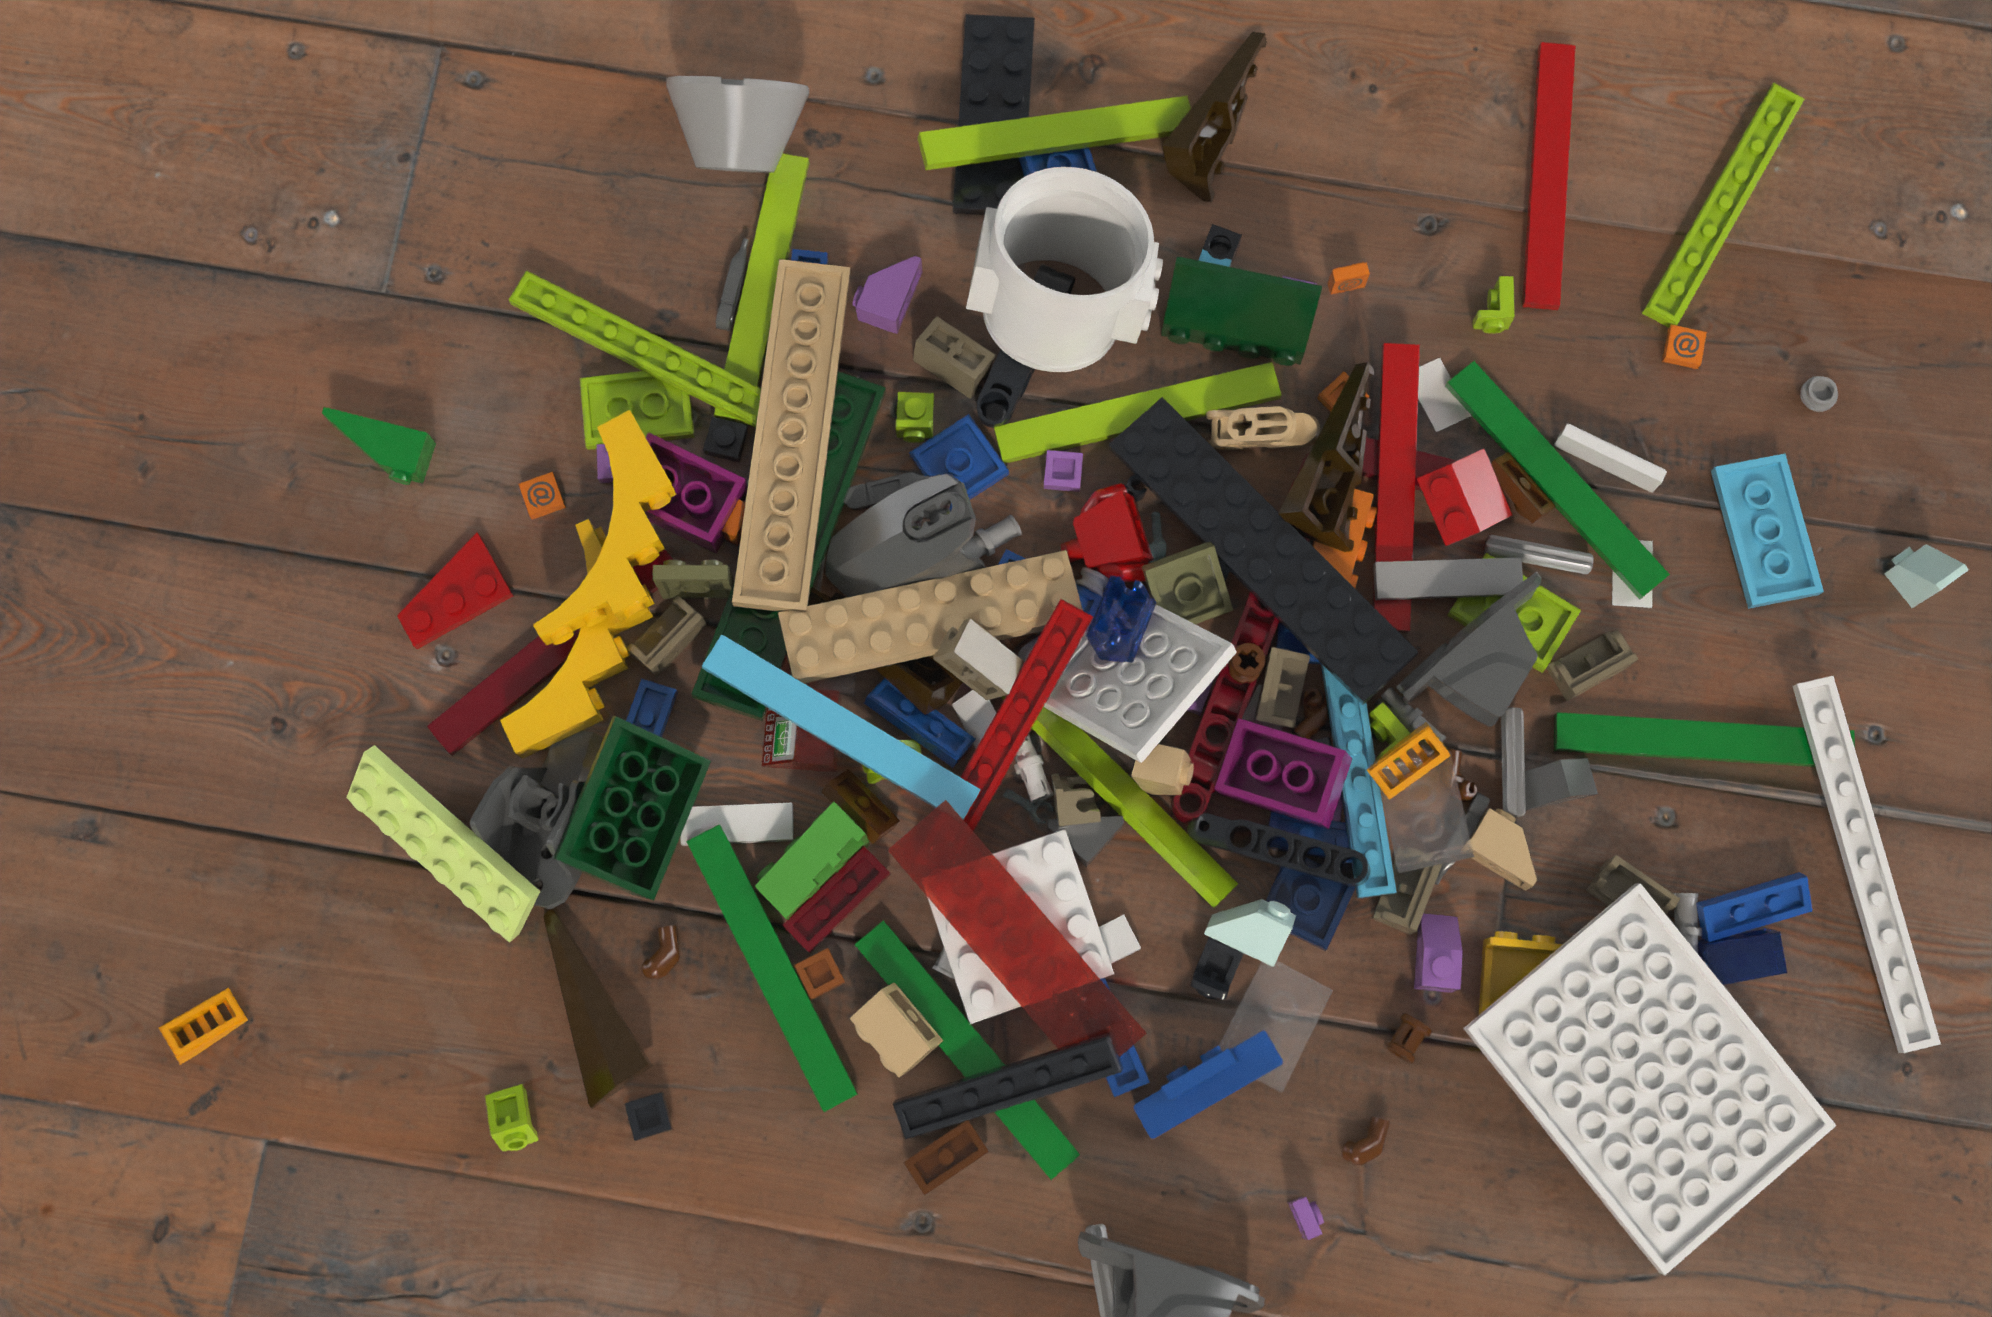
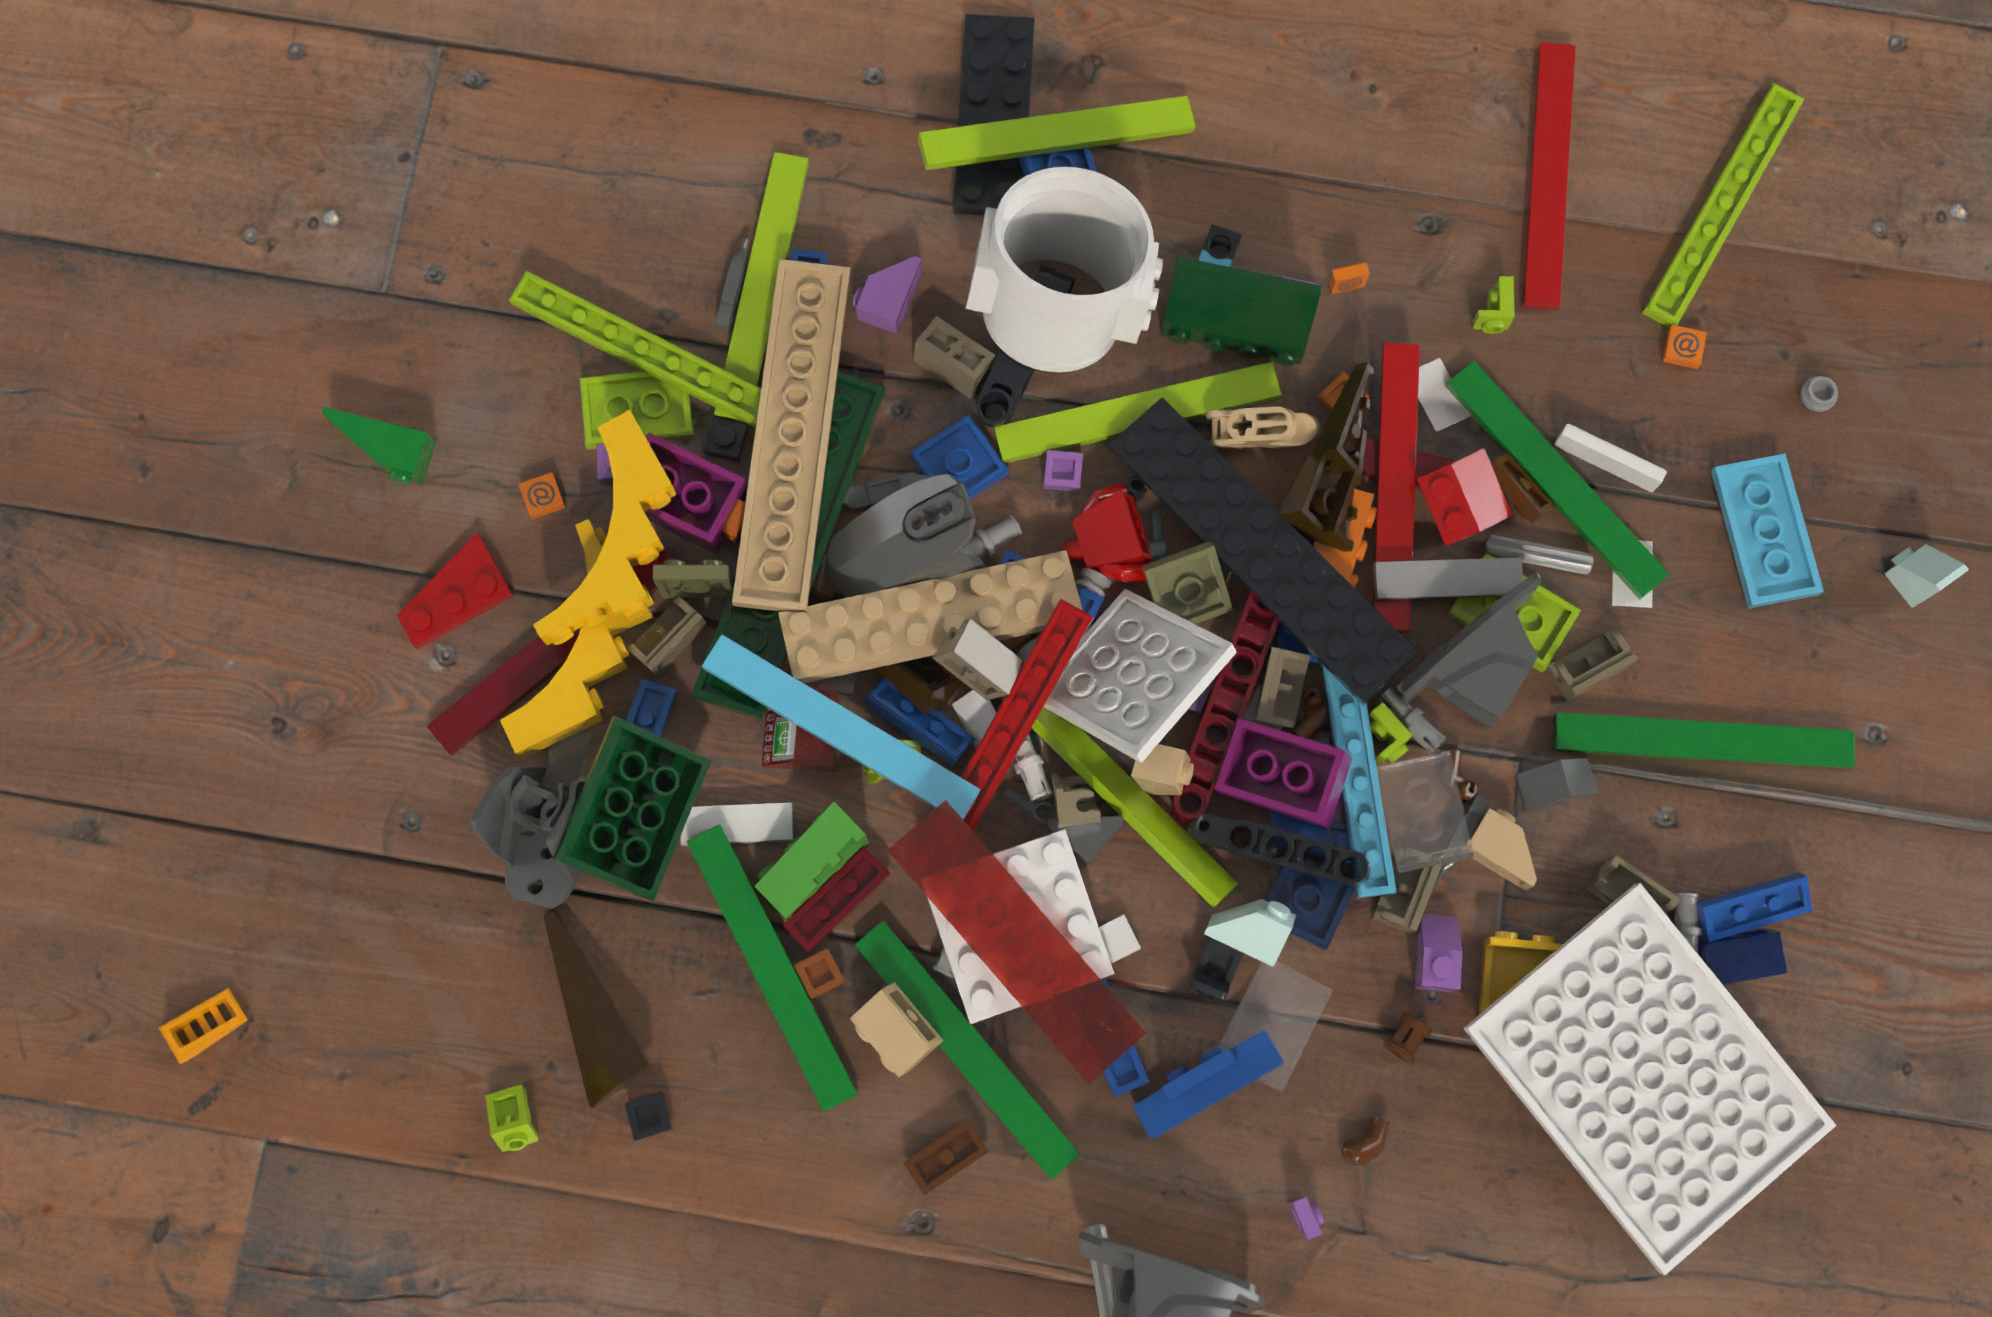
(442, 844): yellowish green plate -> none
(665, 957): reddish brown arm -> none
(736, 121): light grey cone -> none
(861, 805): reddish brown plate -> none
(915, 416): lime bracket -> none
(1008, 1085): black tile -> none
(1120, 621): clear blue hinge -> none
(1211, 124): dark brown wedge -> none
(1252, 672): reddish brown bush -> none
(1411, 741): light orange slope -> none
(1513, 762): light grey axle -> none
(1866, 865): white plate -> none

